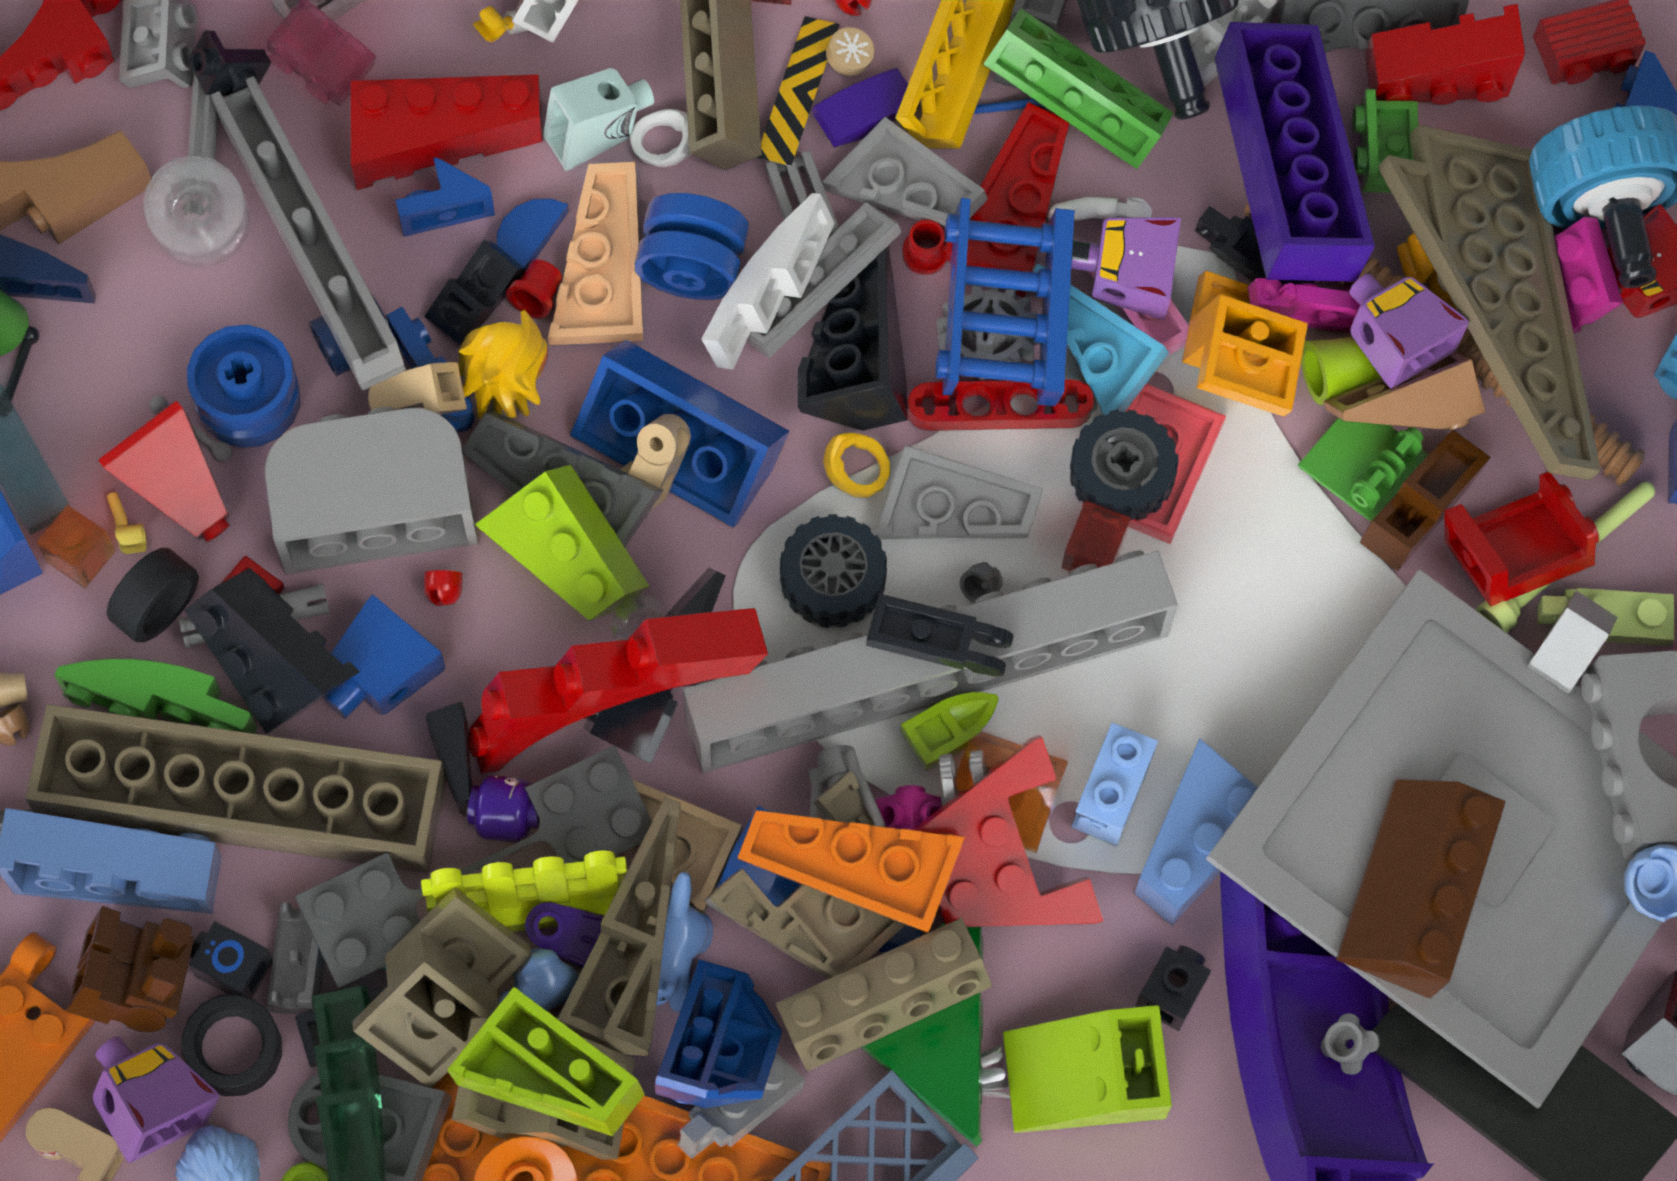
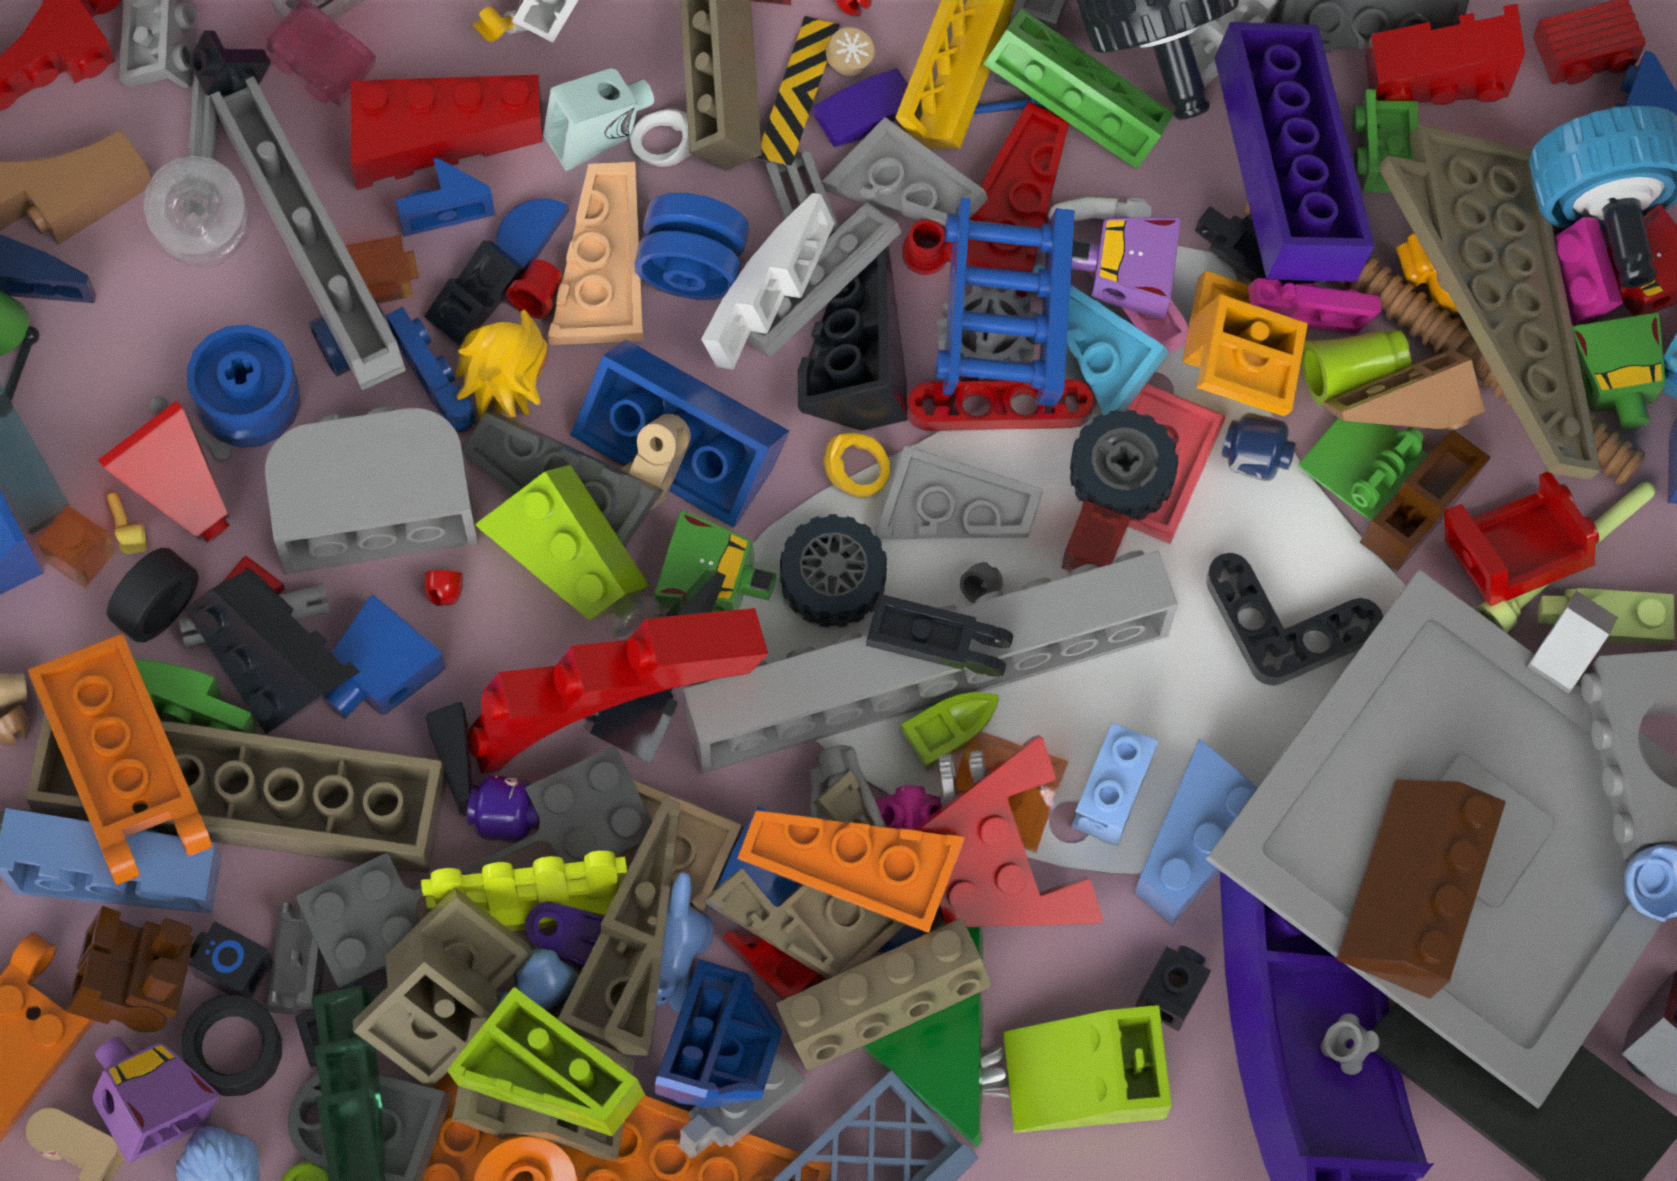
(116, 750): none -> orange hinge
(385, 267): none -> clear orange brick
(429, 386): tan leg -> none
(703, 545): none -> bright green torso
(771, 965): none -> red slope
(1258, 446): none -> dark blue head
(1272, 635): none -> black beam
(1403, 327): medium lavender torso -> none
(1622, 366): none -> bright green torso

